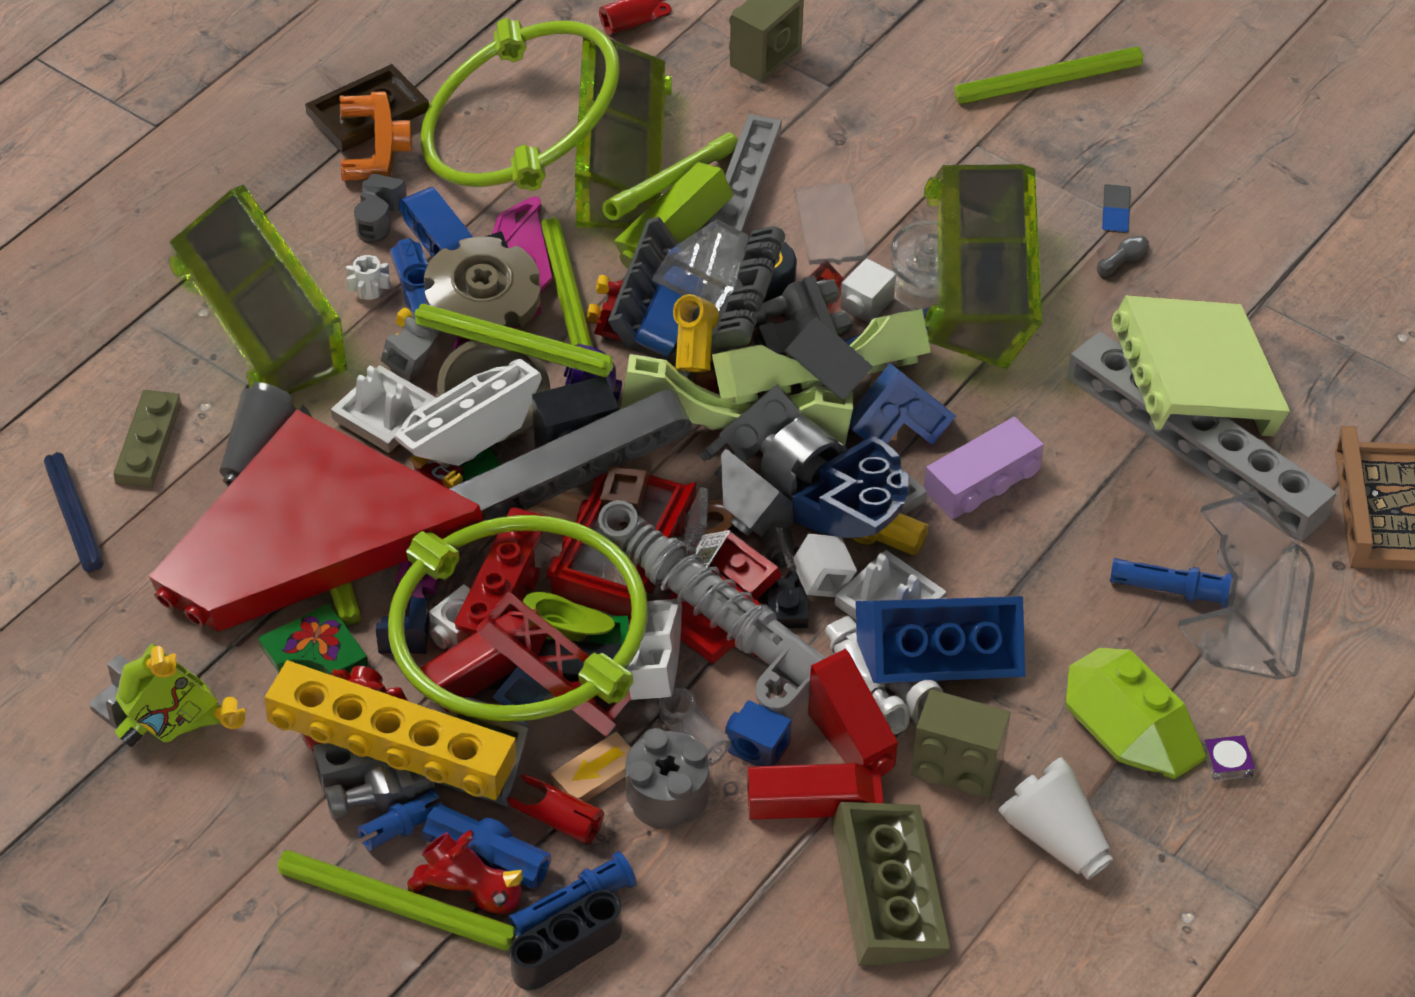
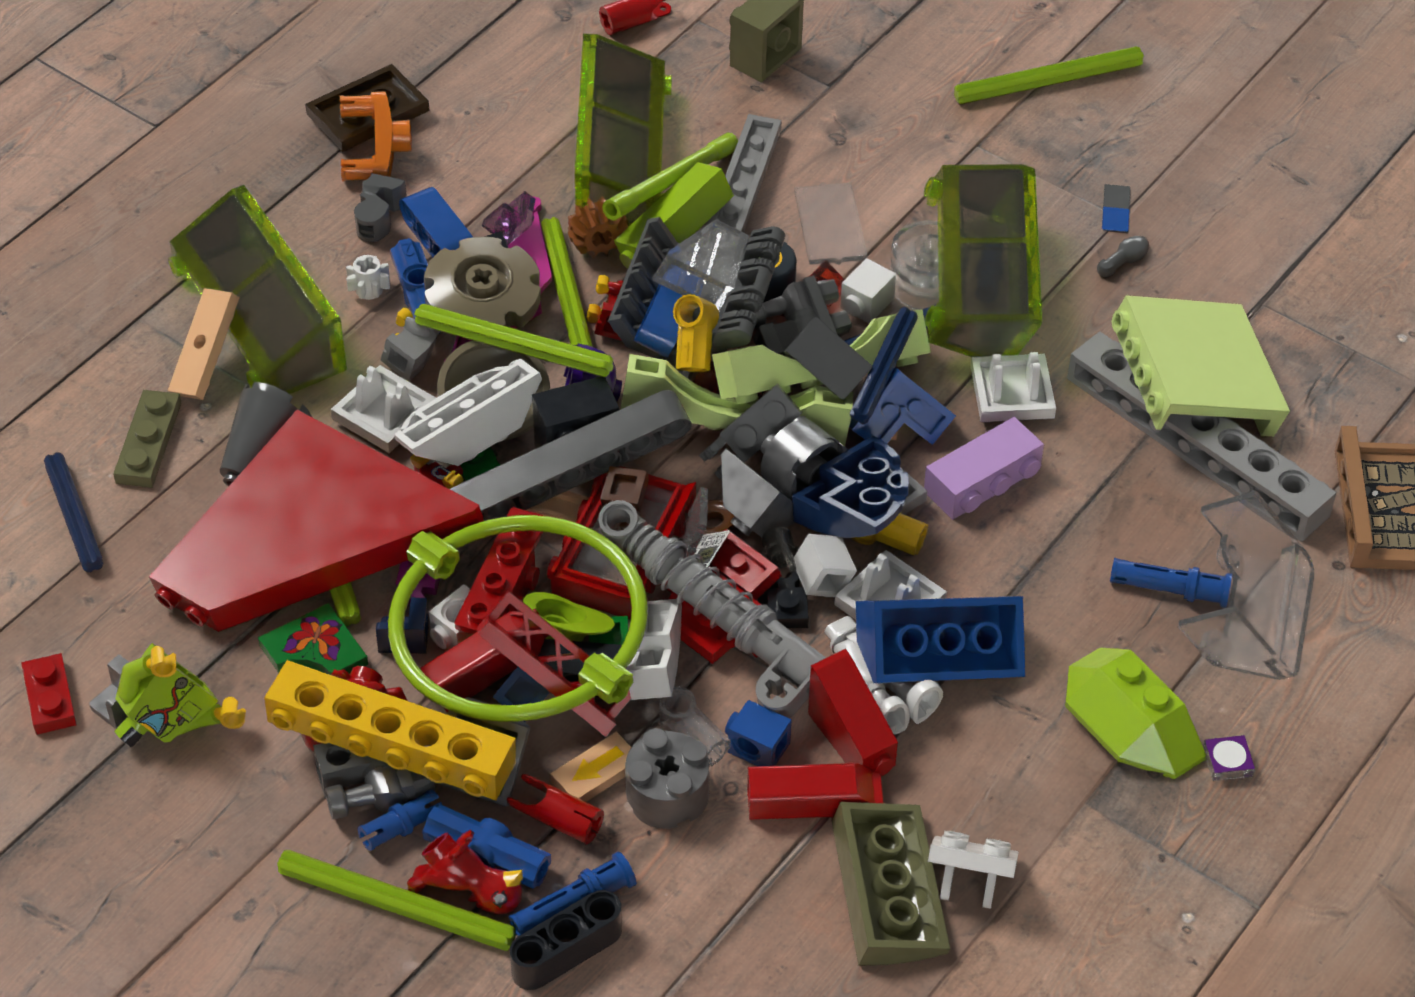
(48, 694): none -> red plate
(203, 343): none -> light nougat tile
(511, 218): none -> clear purple bracket
(528, 162): lime piece -> none
(593, 230): none -> dark orange gear
(883, 365): none -> dark blue axle
(960, 743): olive brick -> none
(991, 858): none -> white plate
(1013, 387): none -> white plate
(1059, 819): white cone -> none

